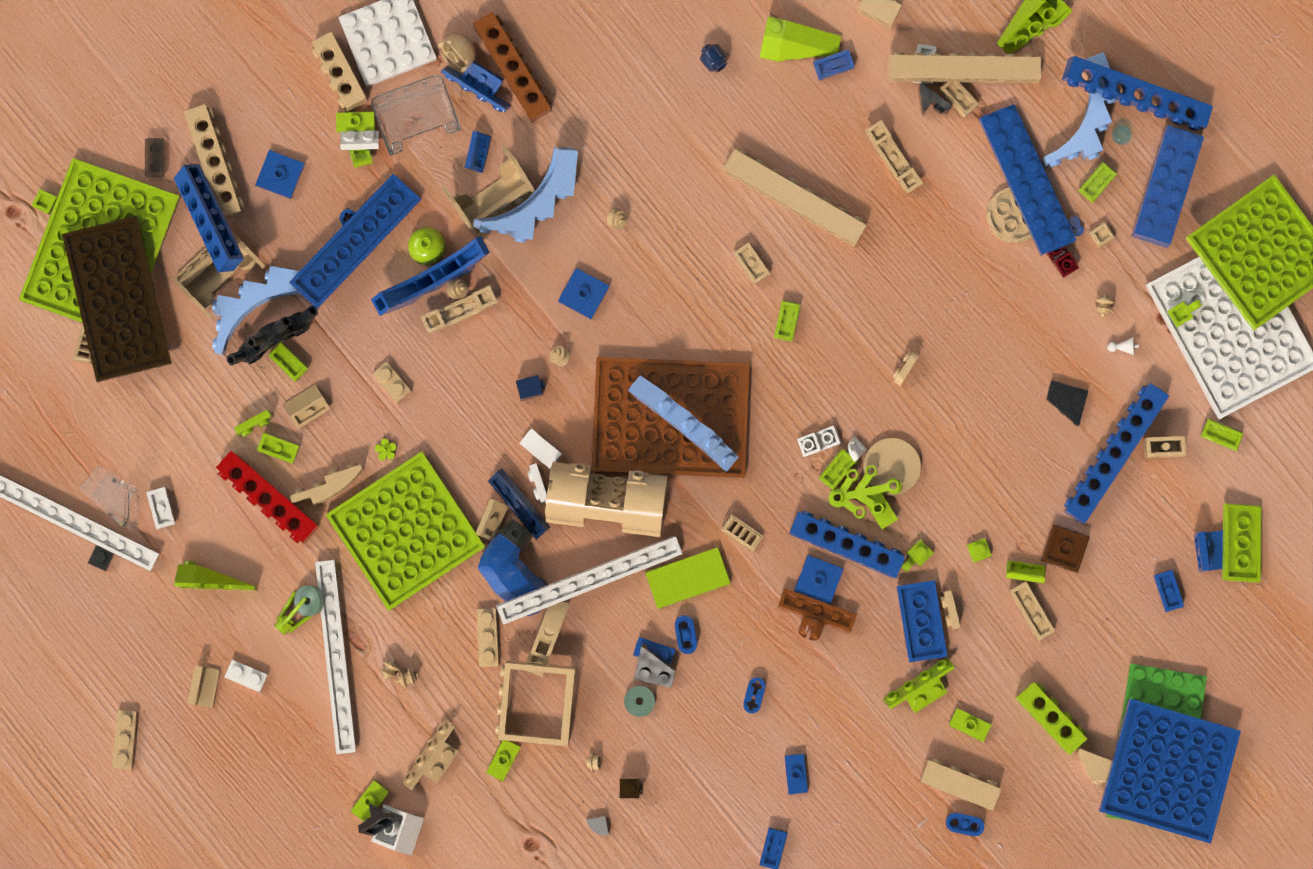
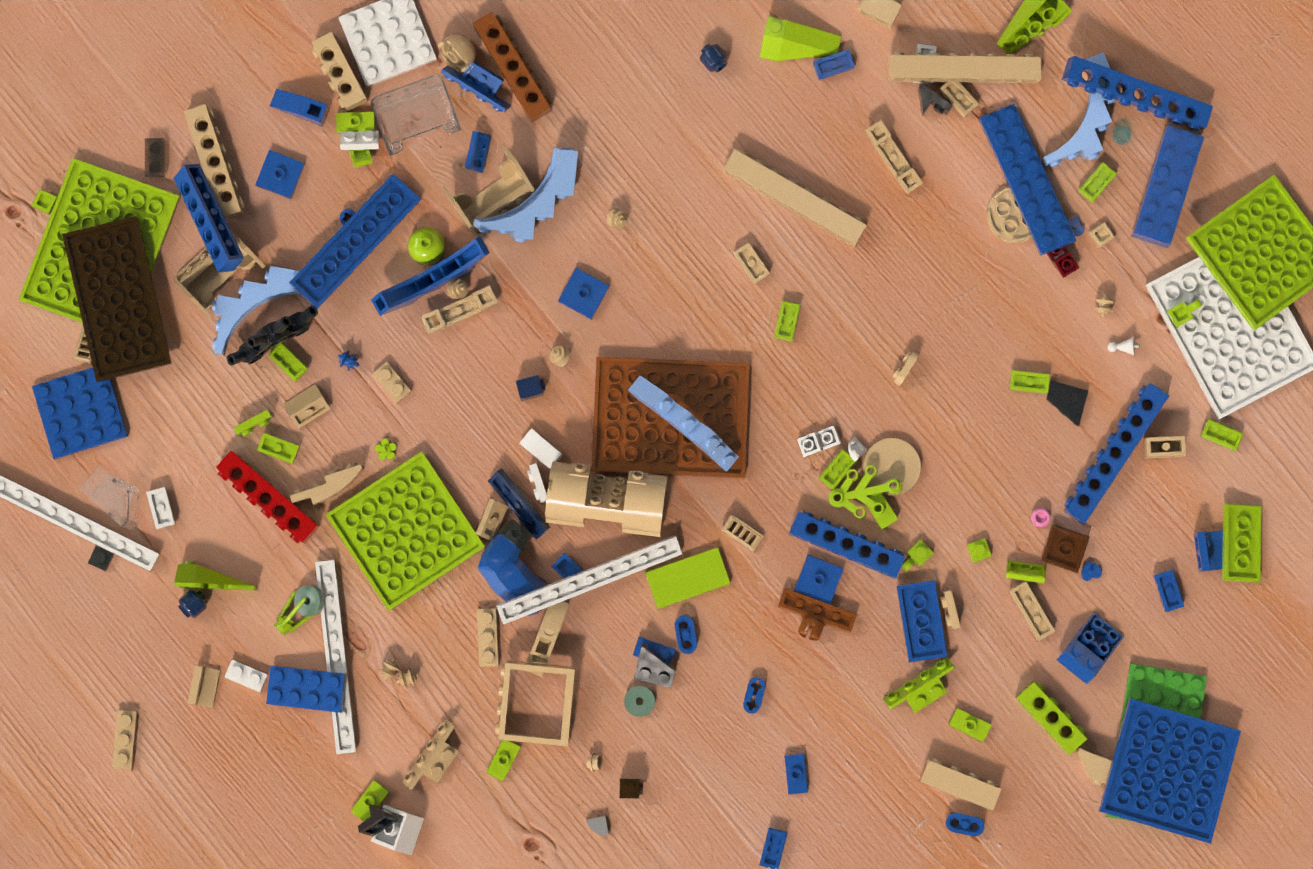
(78, 413): none -> blue plate
(192, 603): none -> dark blue head
(300, 107): none -> blue slope
(306, 689): none -> blue plate
(348, 360): none -> blue wheel
(566, 566): none -> blue plate
(1029, 382): none -> lime plate
(1040, 517): none -> bright pink plate
(1090, 570): none -> blue piece
(1090, 648): none -> blue slope

